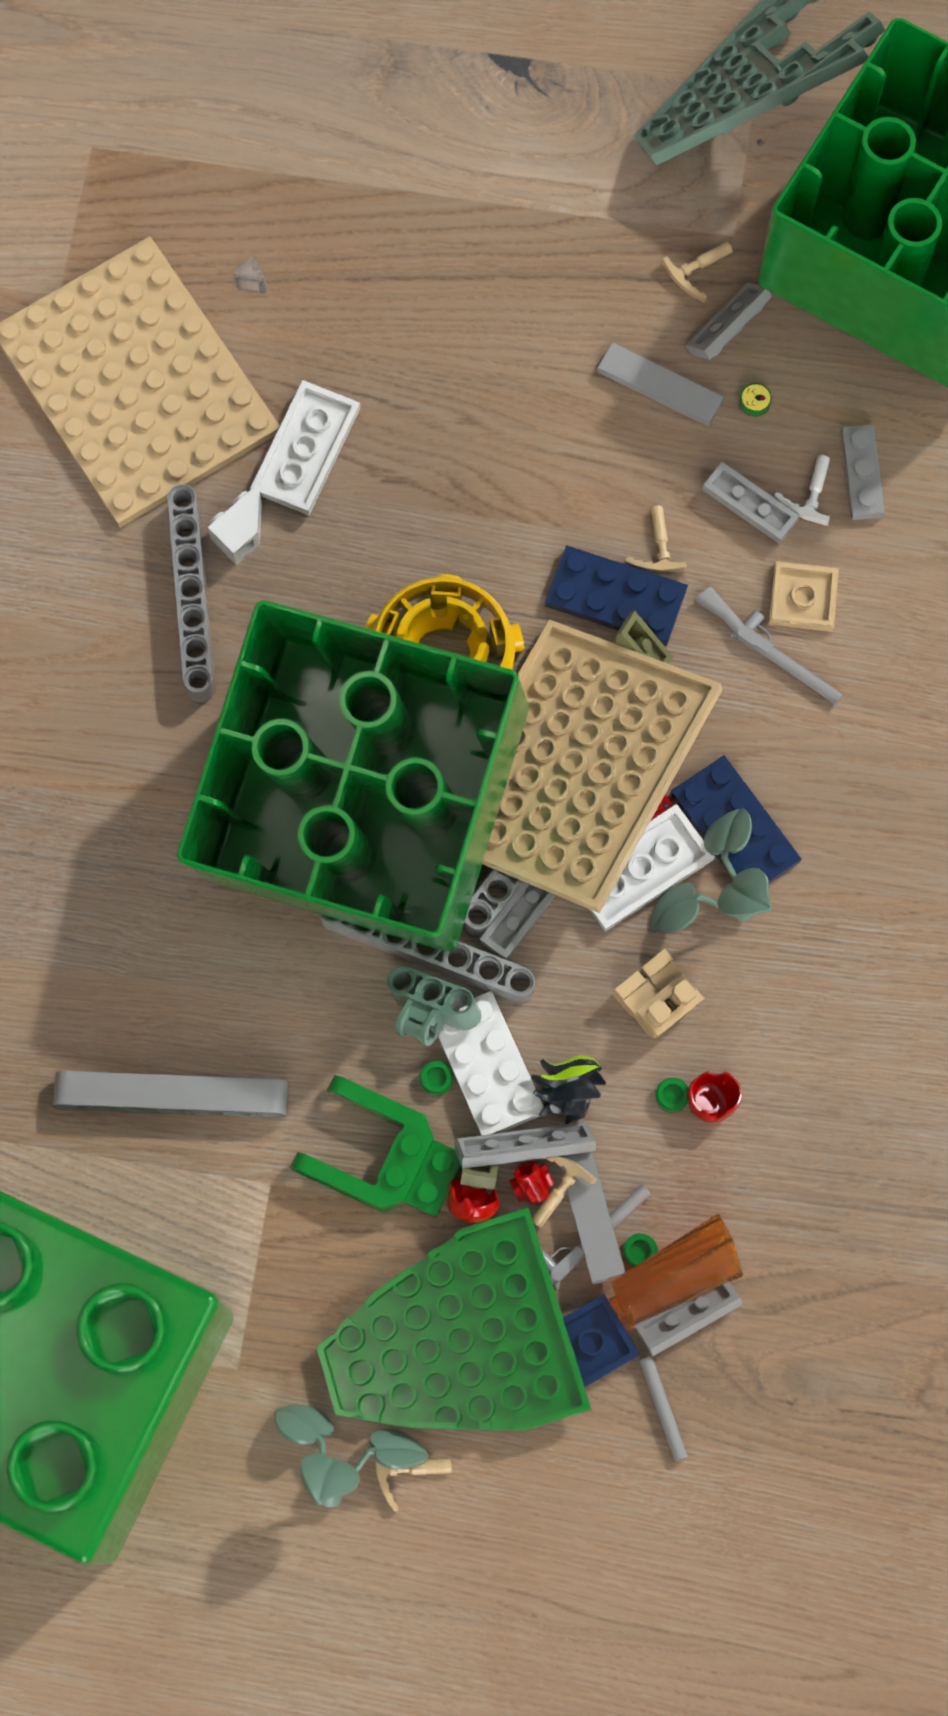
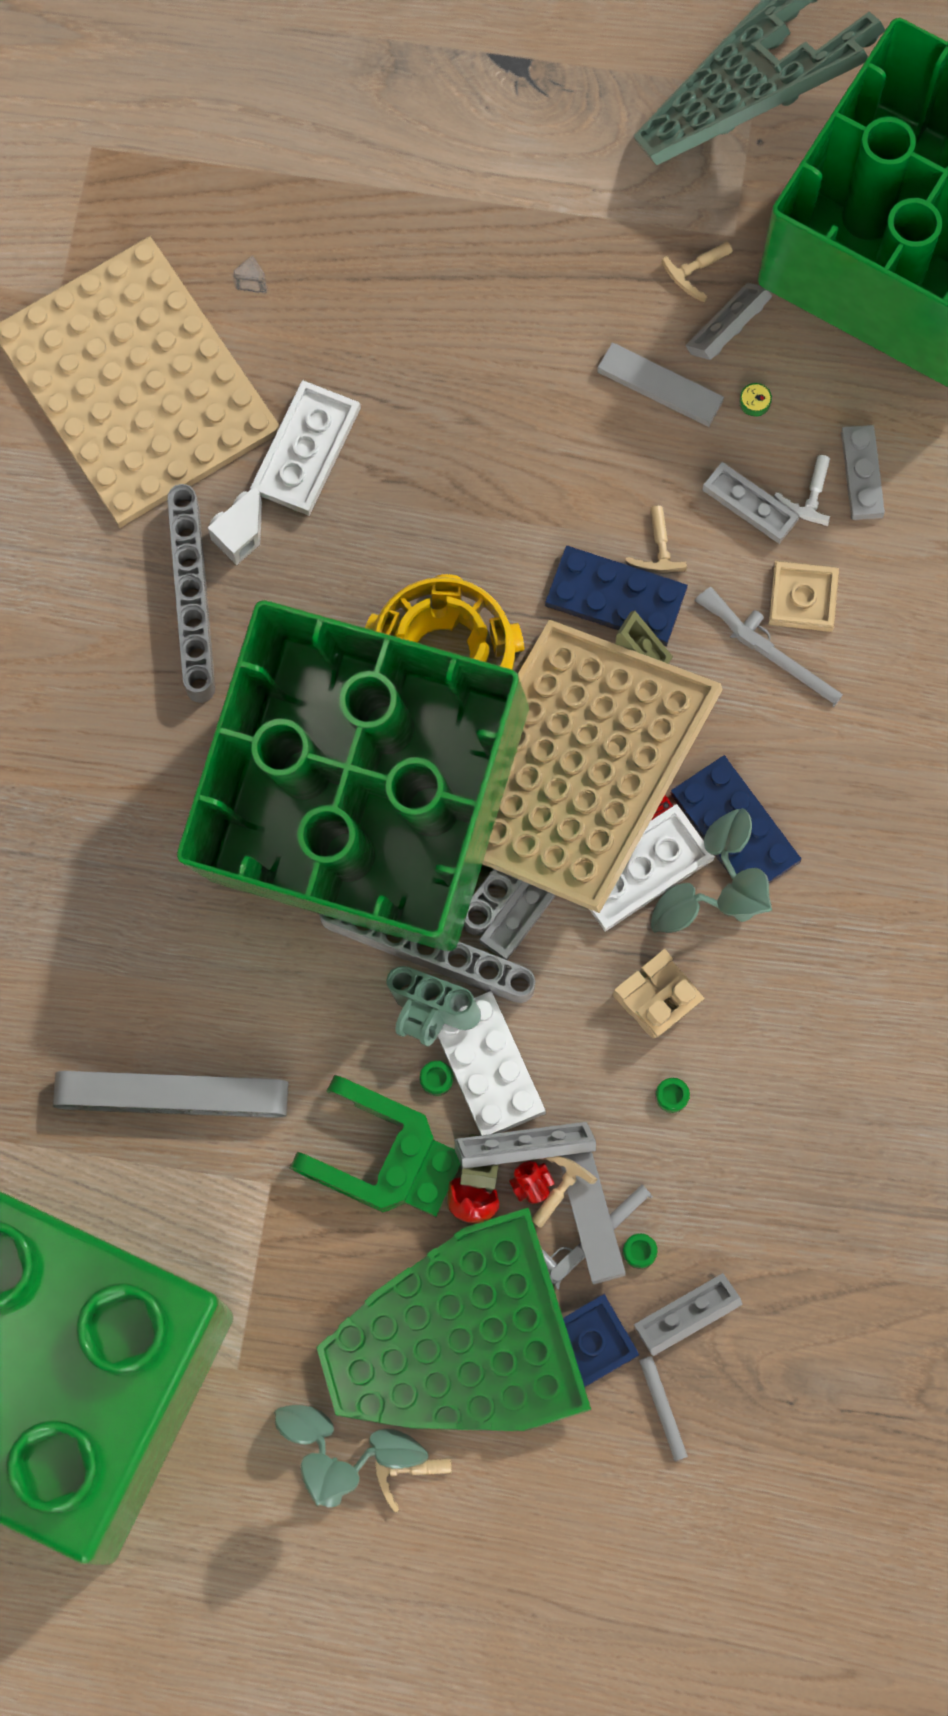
(569, 1086): black hair -> none
(677, 1273): clear orange slope -> none
(714, 1096): red hair -> none

